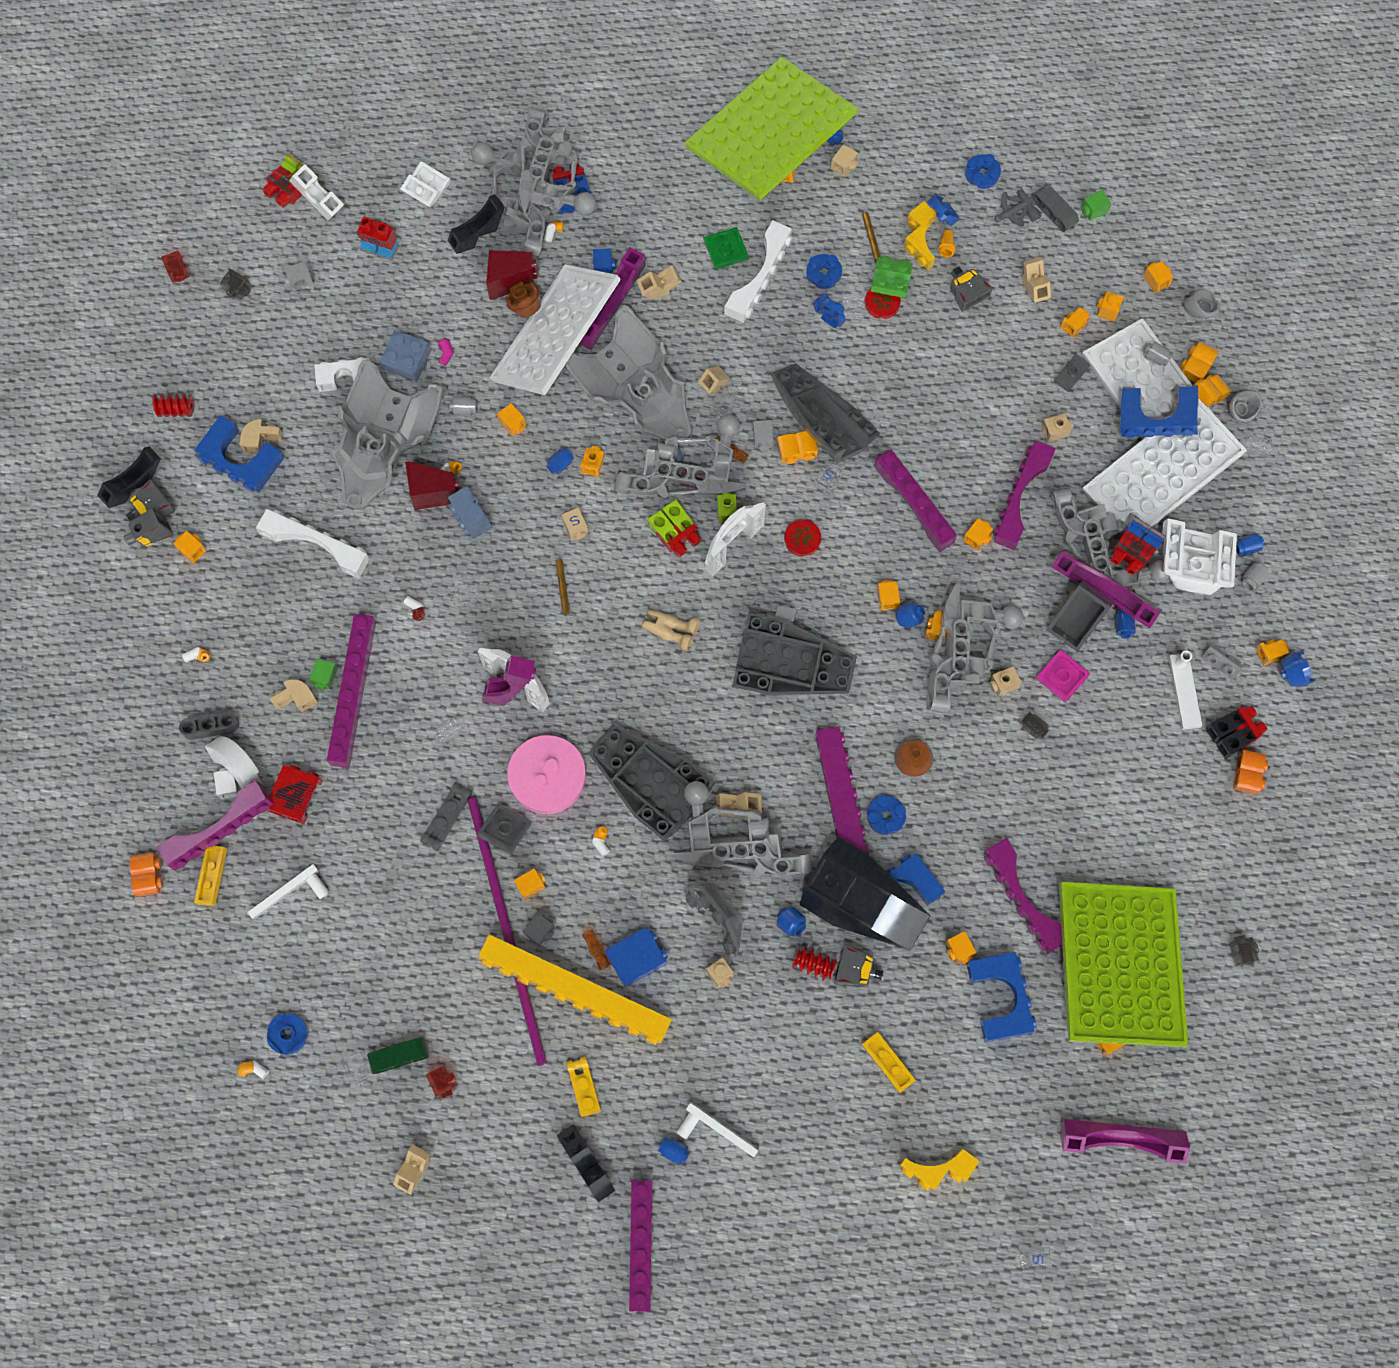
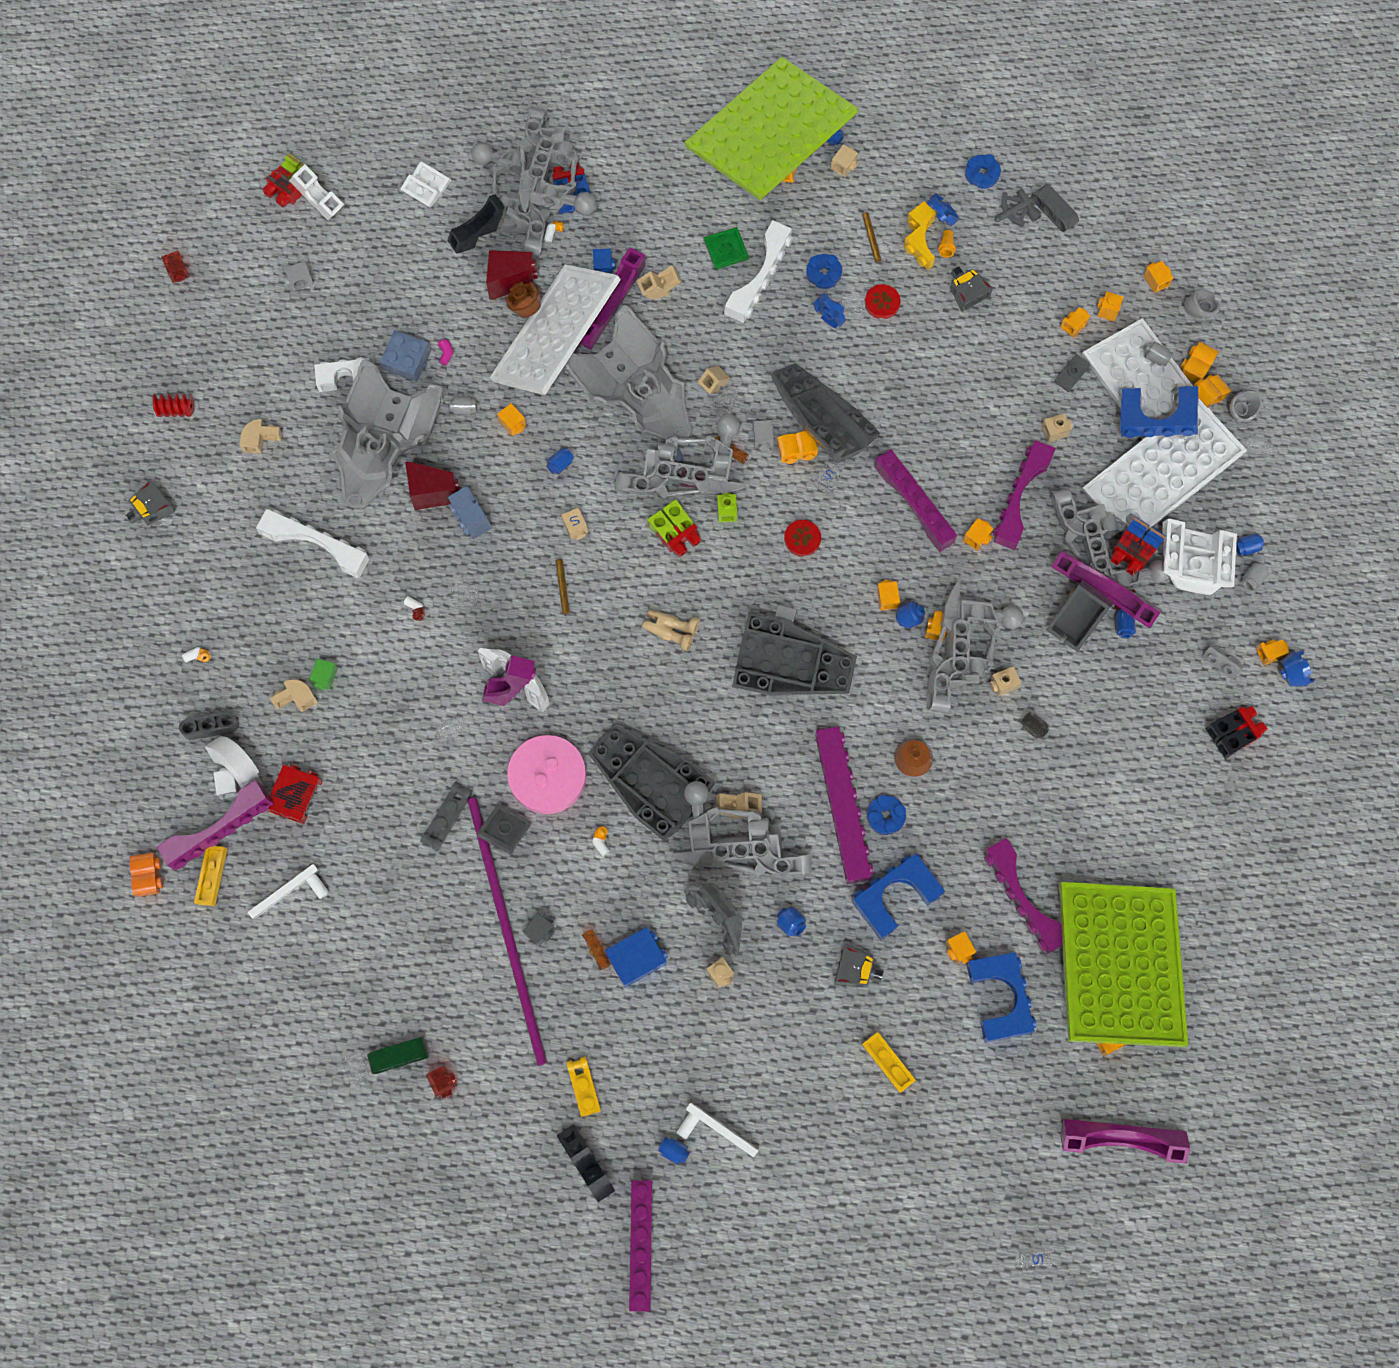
(118, 489): black arch -> none
(148, 529): dark grey torso -> none
(189, 546): light orange brick -> none
(235, 285): clear smoke brick -> none
(250, 1067): arm -> none
(252, 474): blue arch -> none
(275, 1034): blue plate -> none
(351, 691): magenta brick -> none
(377, 238): hips -> none
(412, 1169): tan brick -> none
(454, 467): light orange arm -> none
(530, 883): light orange brick -> none
(574, 989): yellow brick -> none
(589, 466): light orange brick -> none
(746, 519): white slope -> none
(814, 963): red piece -> none
(862, 897): black wedge -> none
(891, 276): bright green plate -> none
(929, 1177): yellow arch -> none
(1035, 282): tan brick -> none
(1063, 676): dark pink plate -> none
(1095, 205): bright green brick -> none
(1185, 690): white piece -> none
(1243, 951): clear smoke brick -> none
(1250, 772): orange brick -> none

